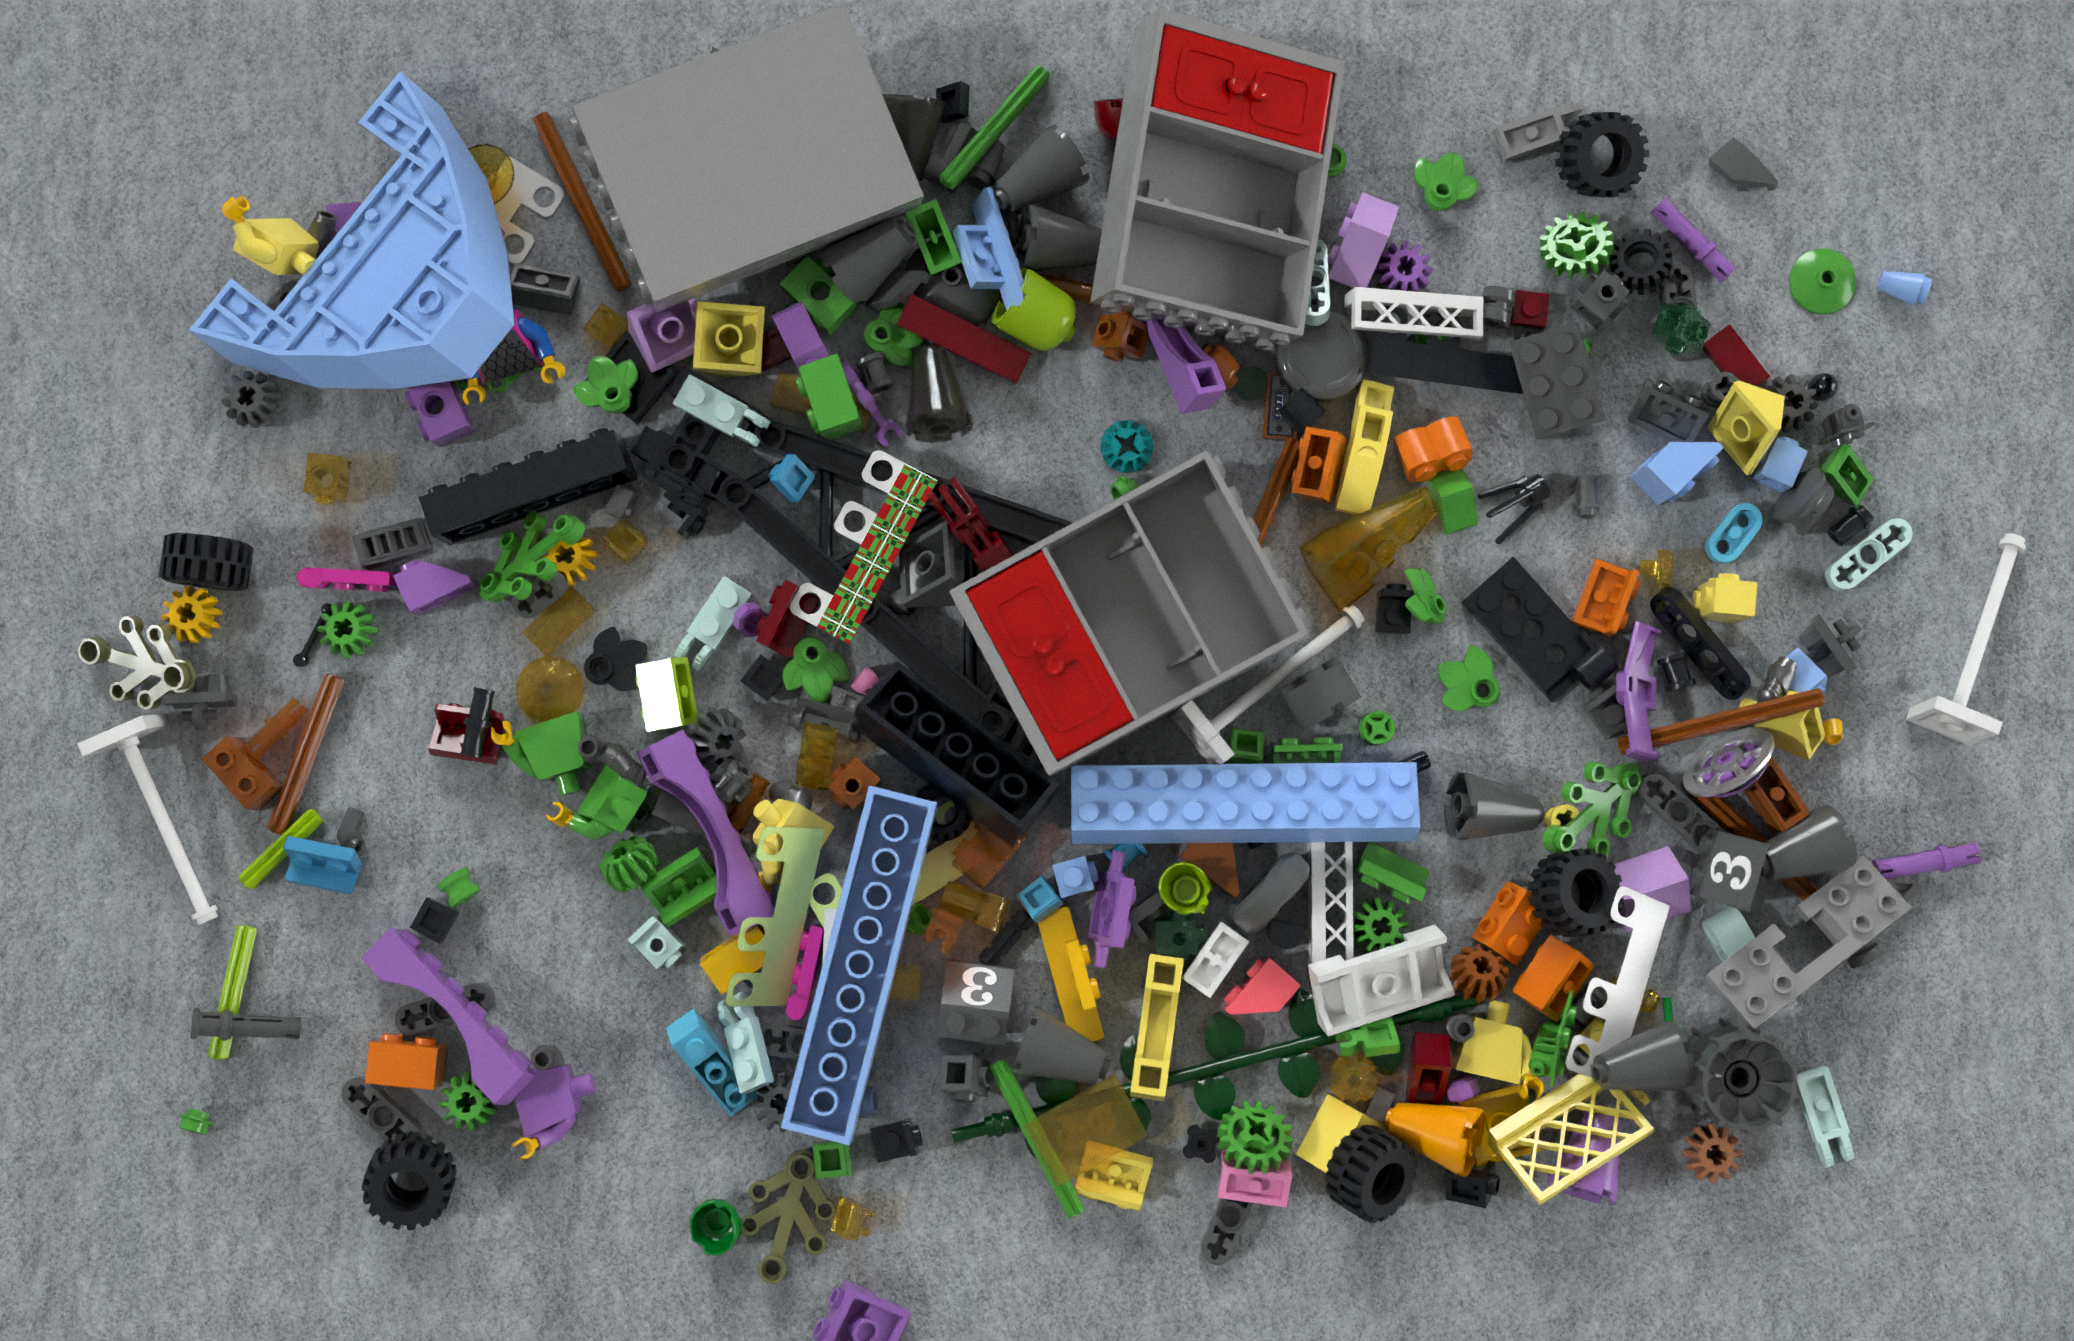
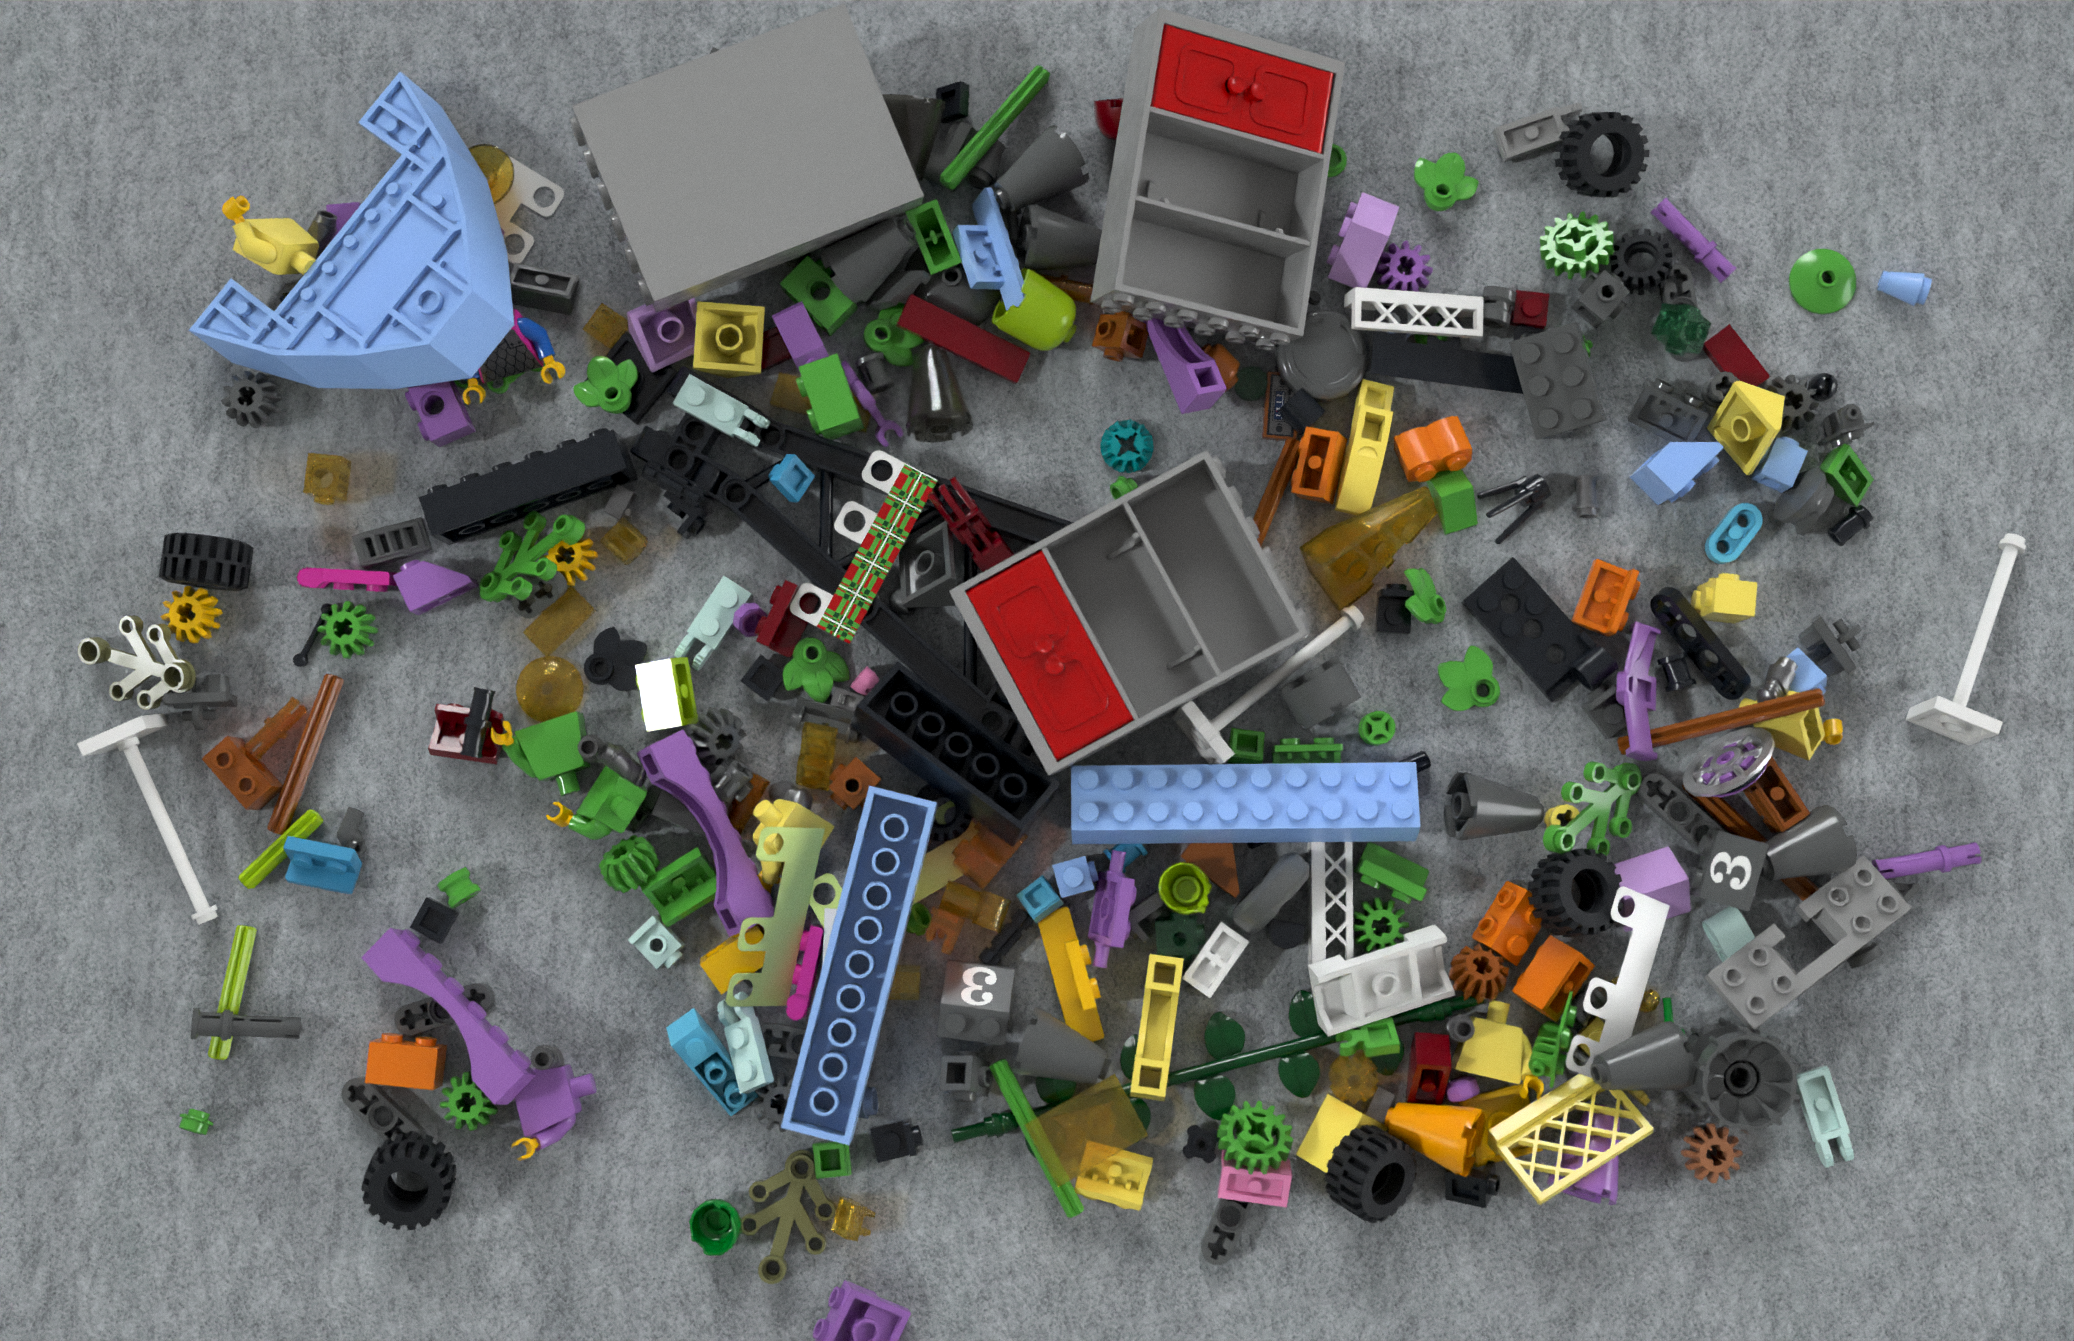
(582, 201): dark orange axle -> none
(1263, 991): coral slope -> none
(1321, 291): light aqua beam -> none
(1661, 569): clear yellow tile -> none
(1741, 167): dark grey slope -> none
(1880, 533): light aqua beam -> none

